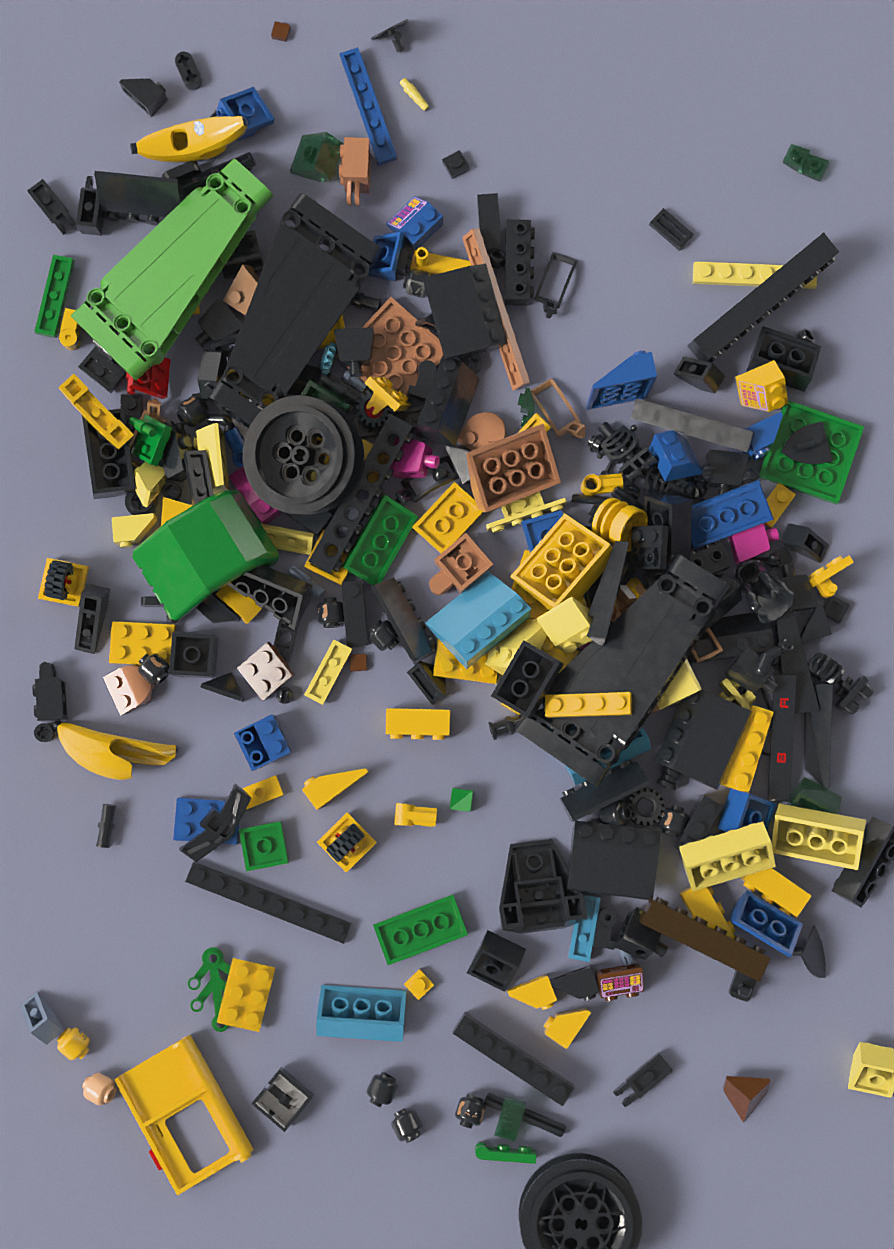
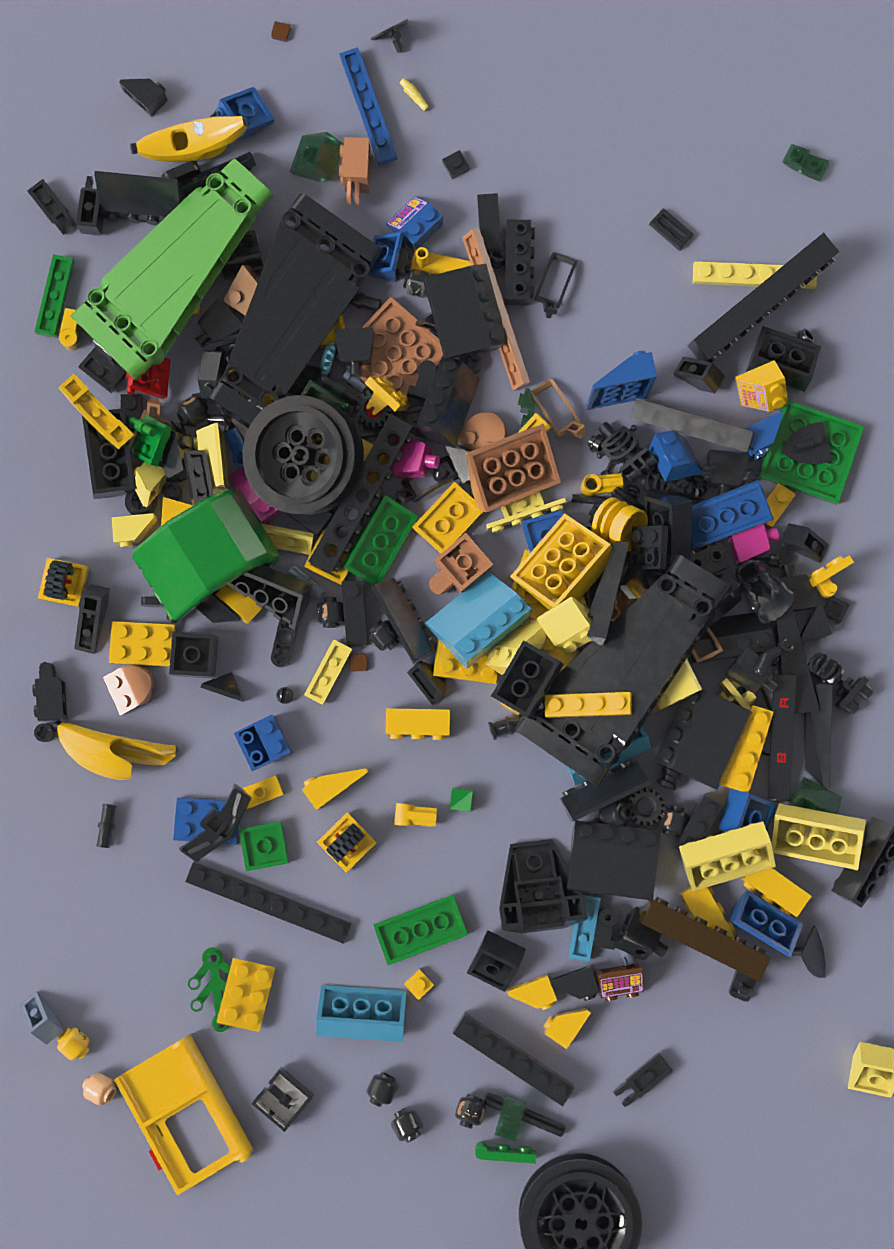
(153, 668): black head -> none
(184, 72): black beam -> none
(266, 671): plate -> none
(745, 1093): reddish brown slope -> none

